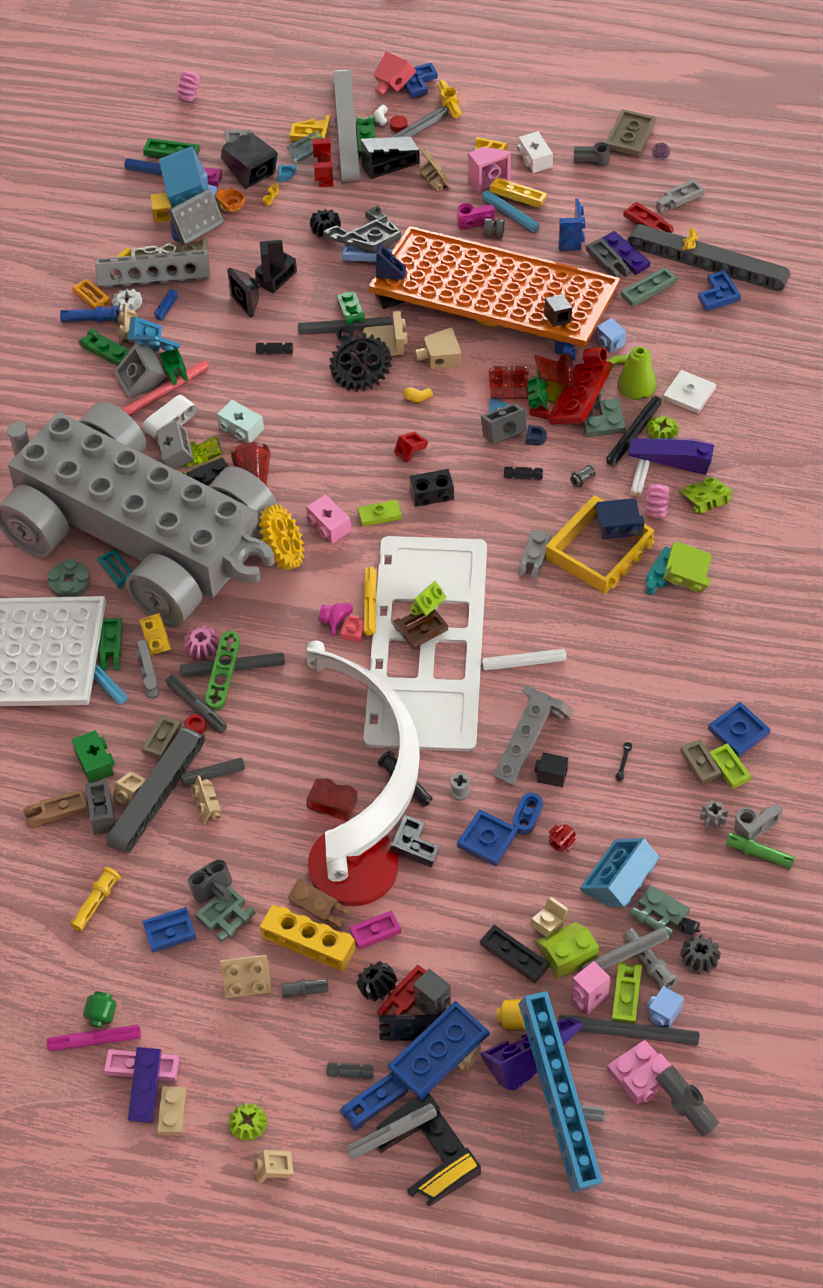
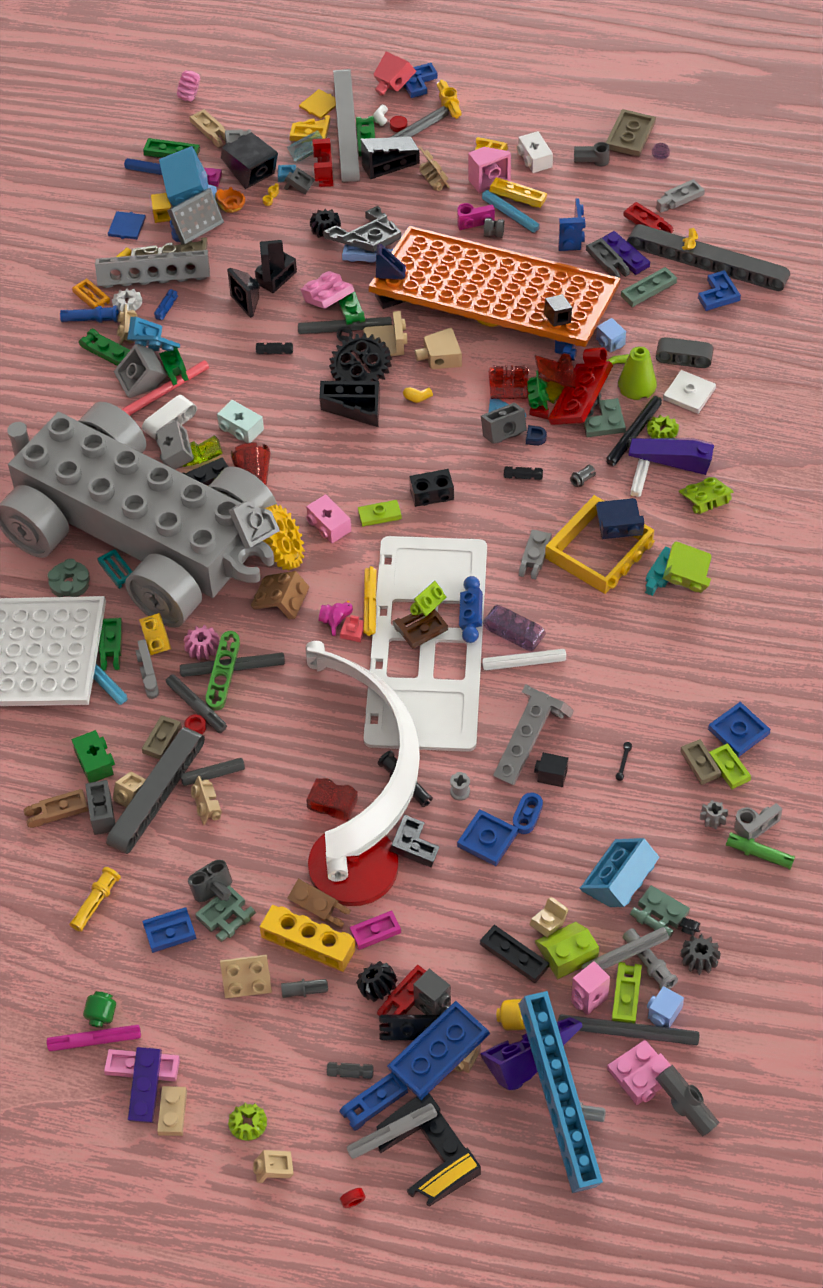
(126, 225): none -> blue piece
(208, 126): none -> tan hinge
(253, 523): none -> light grey plate
(281, 590): none -> medium nougat bracket
(299, 180): none -> dark grey bracket
(319, 104): none -> yellow piece
(326, 290): none -> bright pink plate
(352, 400): none -> black wedge
(352, 1198): none -> red tile
(408, 444): red bracket -> none
(470, 609): none -> blue plate
(514, 627): none -> clear purple beam
(562, 837): red gear -> none
(657, 500): bright pink gear -> none
(684, 352): none -> dark grey beam

